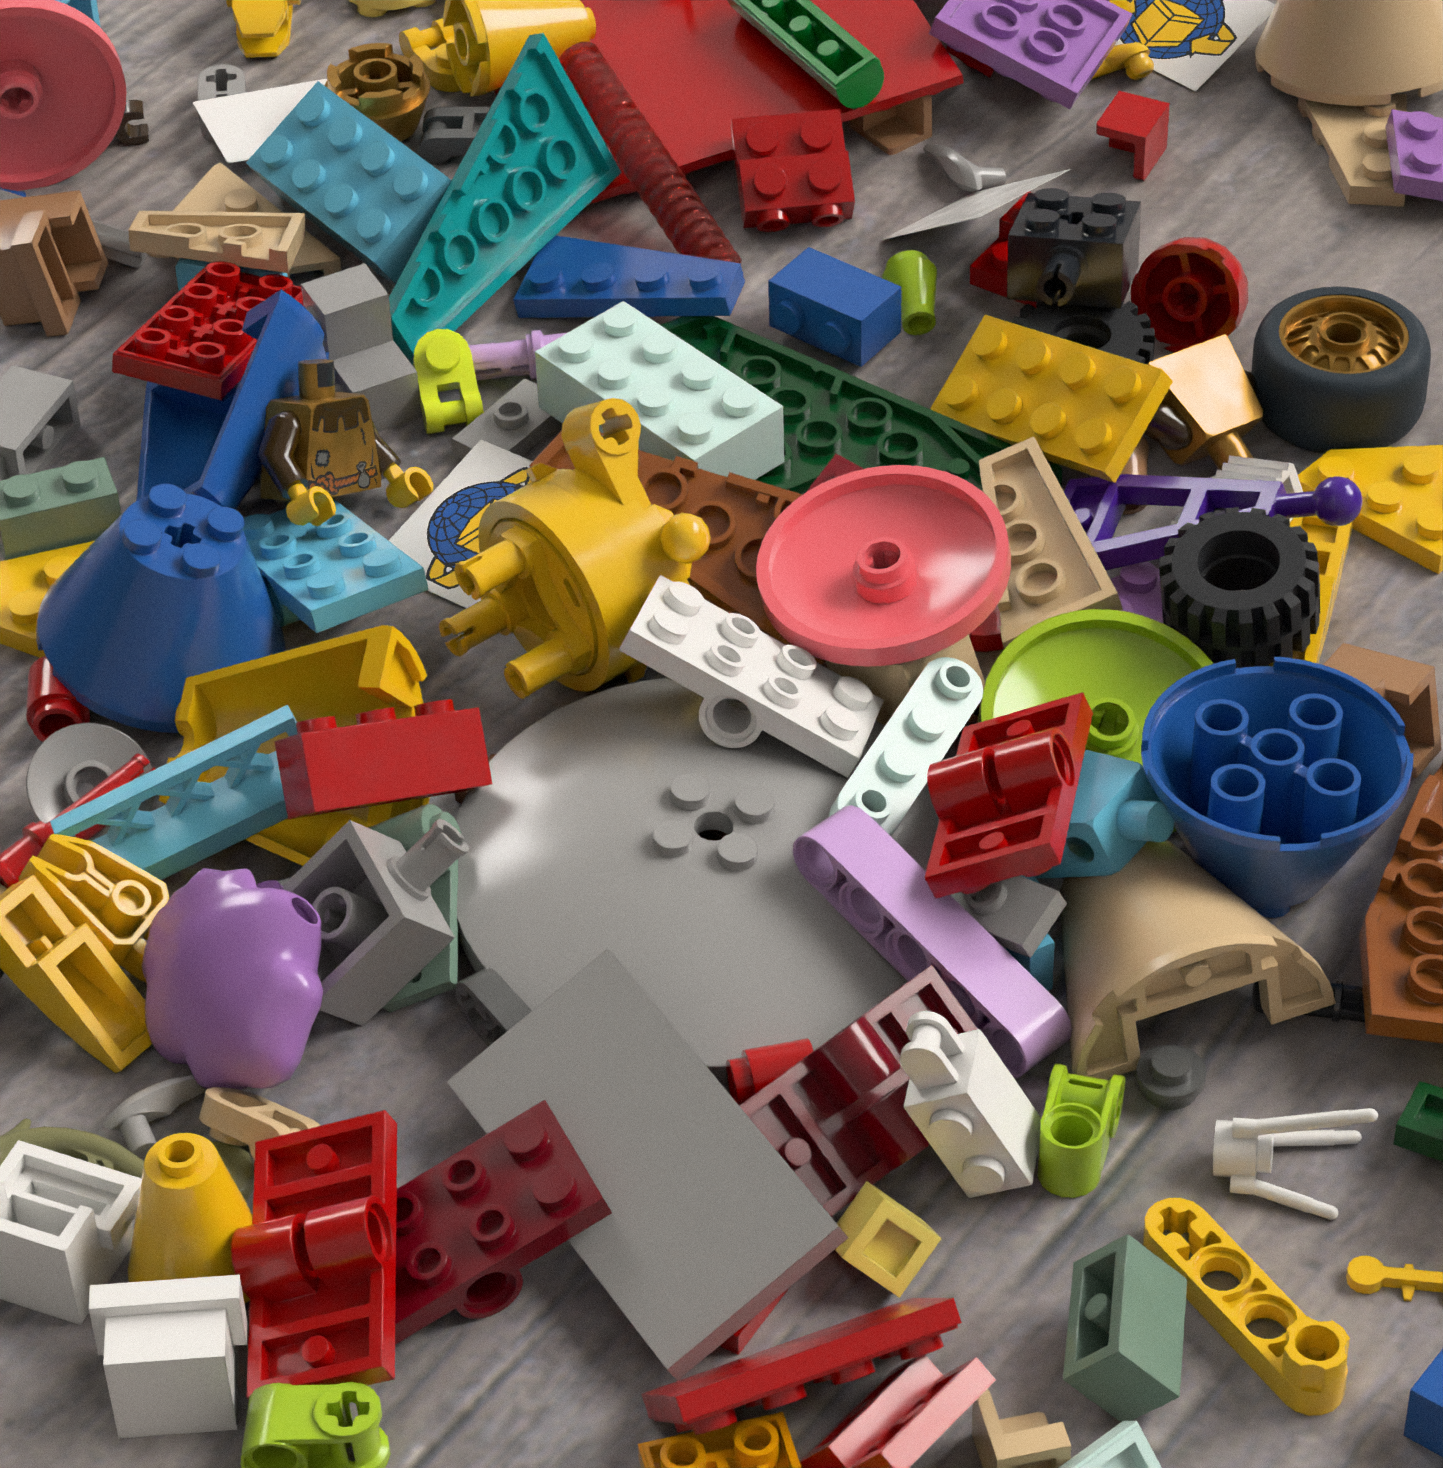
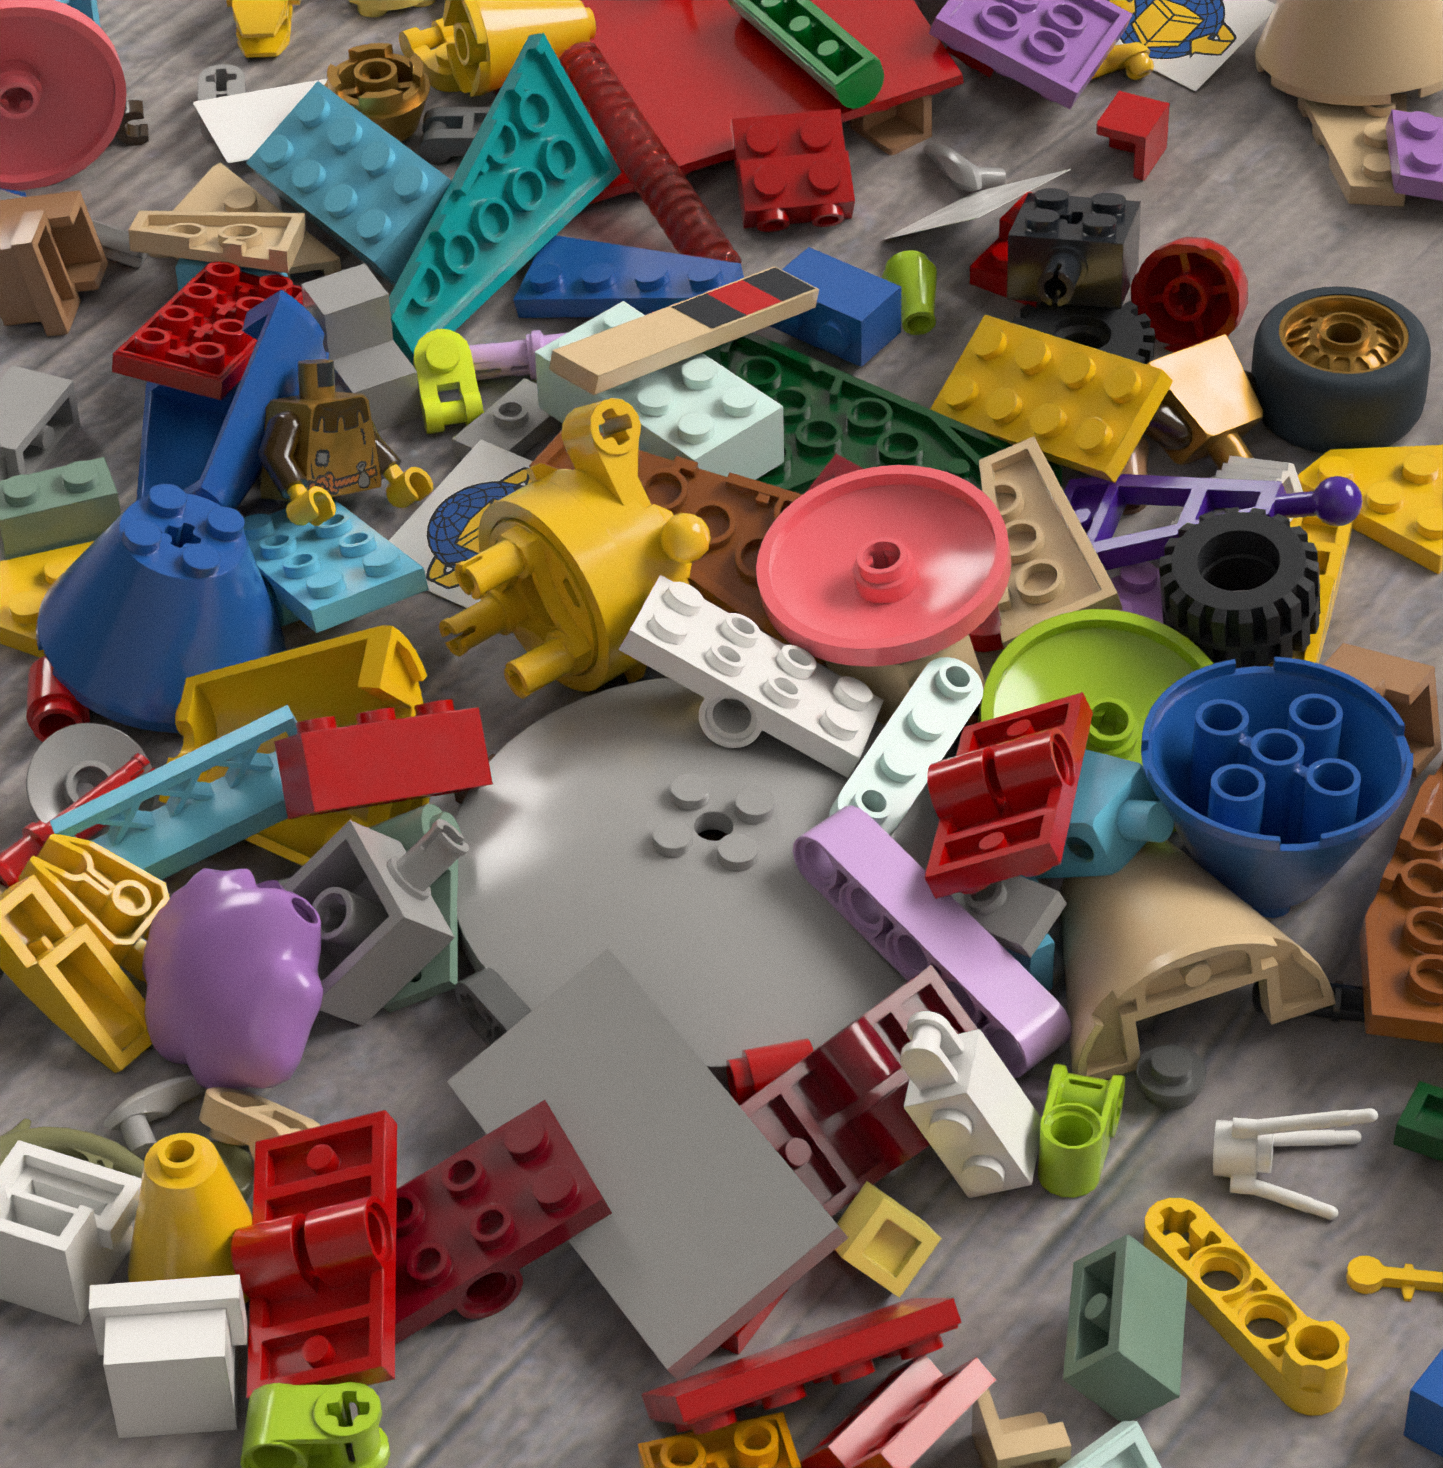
(682, 330): none -> tan tile

